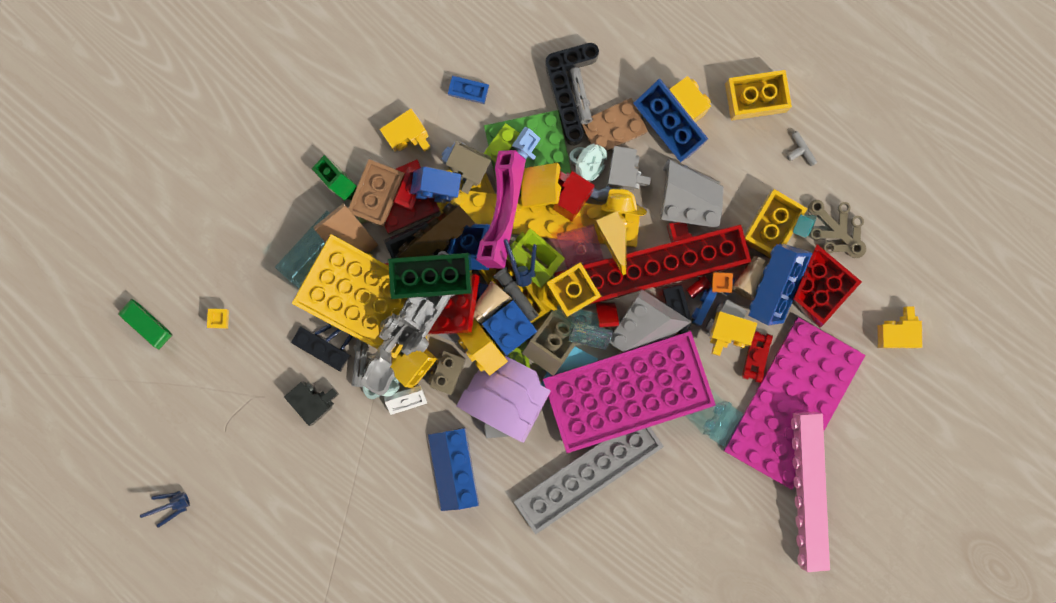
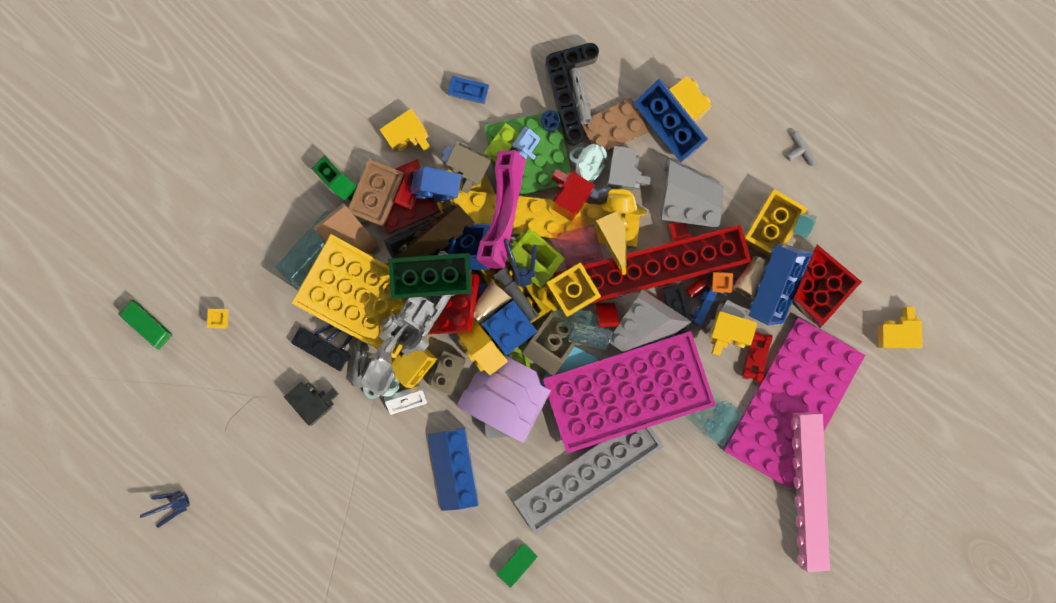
(516, 565): none -> green slope
(540, 185): yellow slope -> none
(551, 117): none -> dark blue wheel
(758, 95): yellow brick -> none
(839, 230): dark tan plant -> none

